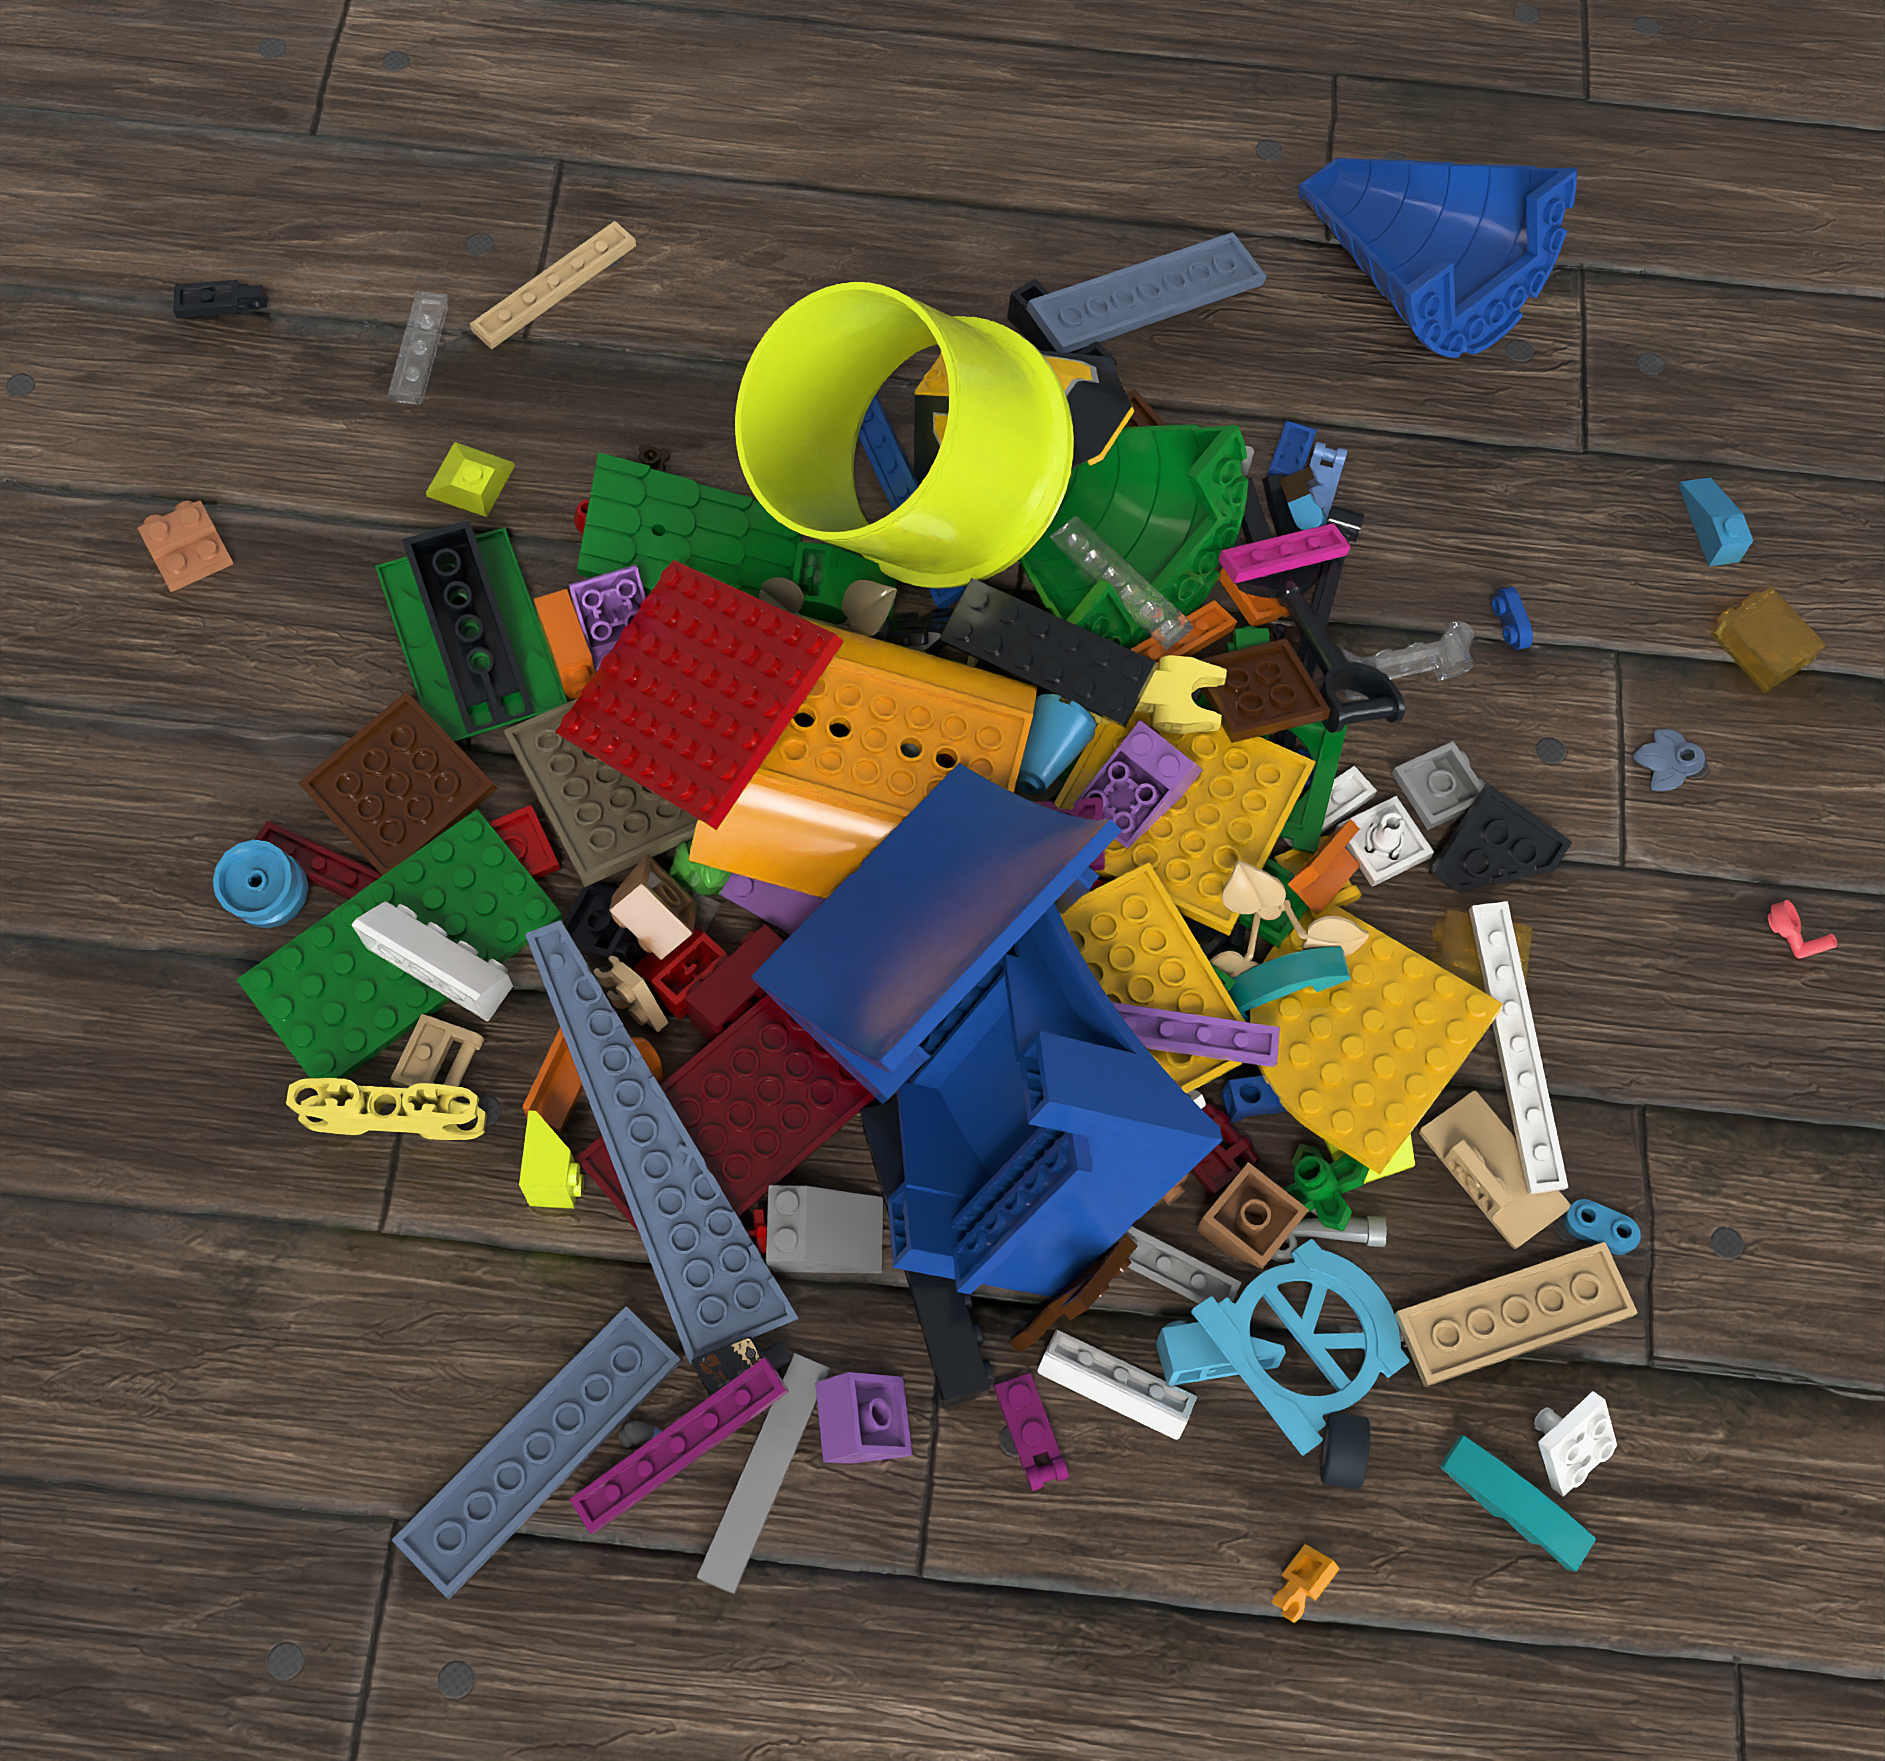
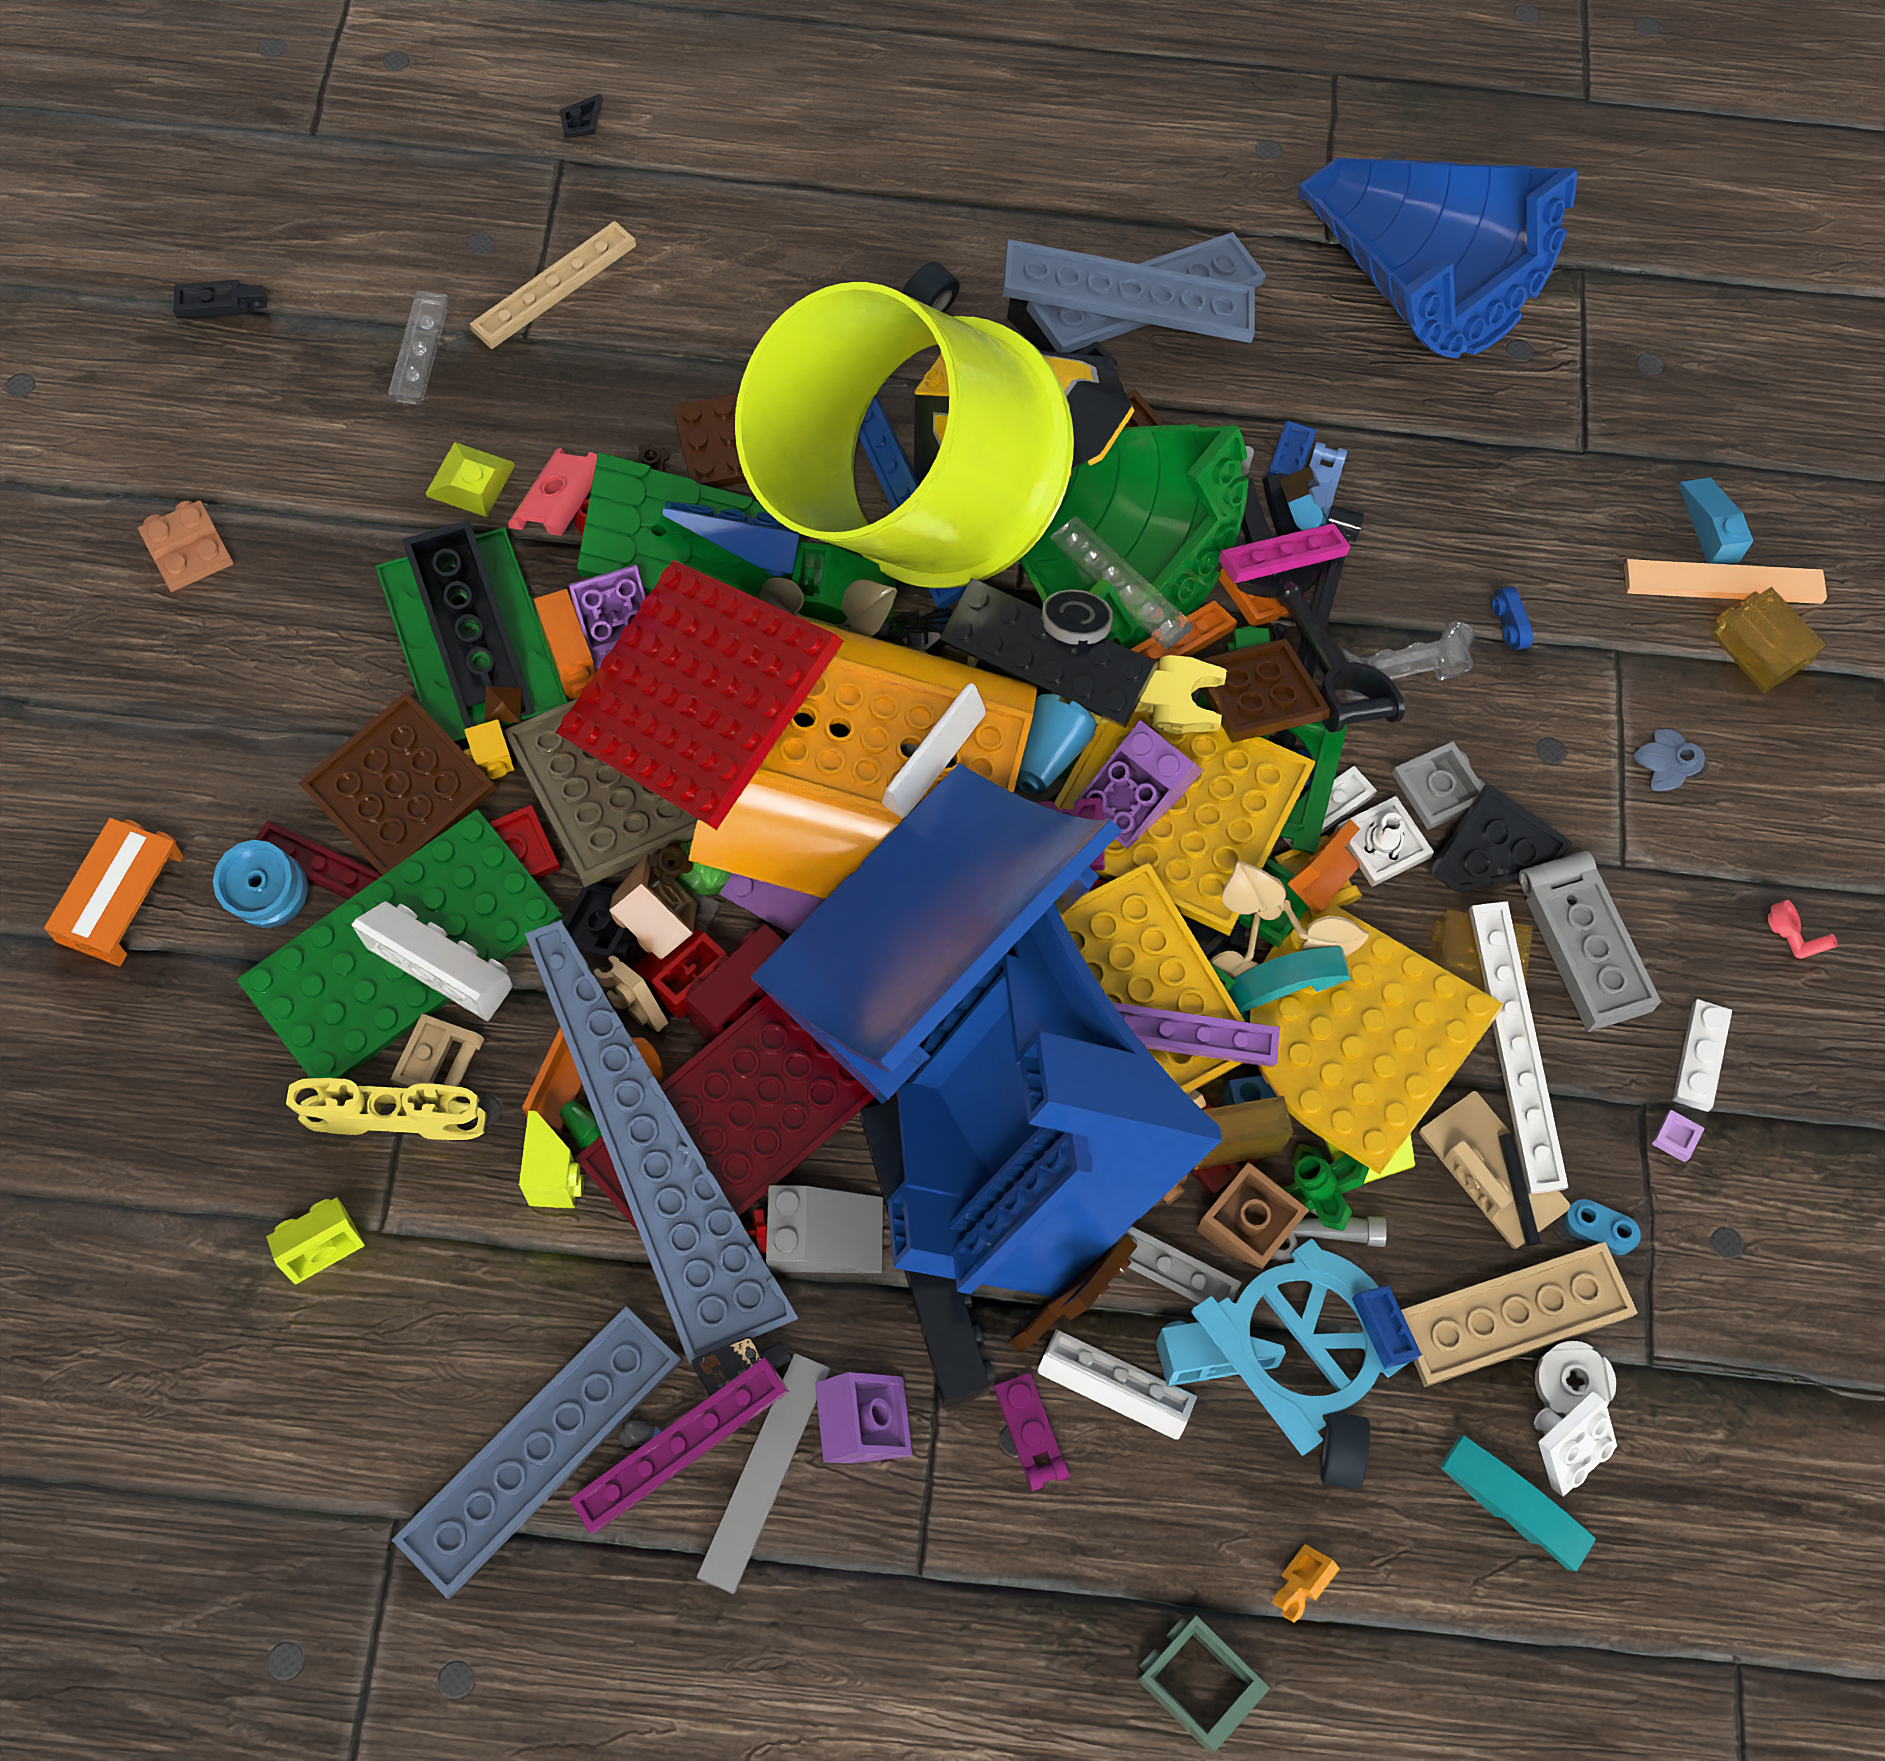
(110, 889): none -> orange panel
(314, 1240): none -> neon yellow slope
(489, 749): none -> yellow brick
(503, 704): none -> reddish brown slope
(557, 492): none -> coral piece
(580, 1123): none -> green cone
(581, 117): none -> black piece
(670, 873): none -> dark brown plate
(709, 441): none -> reddish brown plate
(755, 539): none -> blue wedge
(933, 286): none -> black wheel
(934, 752): none -> white slope
(1076, 616): none -> tile
(1128, 291): none -> sand blue plate
(1237, 1710): none -> sand green window
(1249, 1131): none -> clear yellow brick
(1386, 1326): none -> blue plate
(1519, 1189): none -> black bar
(1586, 1363): none -> white plate
(1588, 941): none -> light grey hinge
(1678, 1136): none -> lavender plate
(1702, 1055): none -> white plate
(1723, 580): none -> light nougat tile

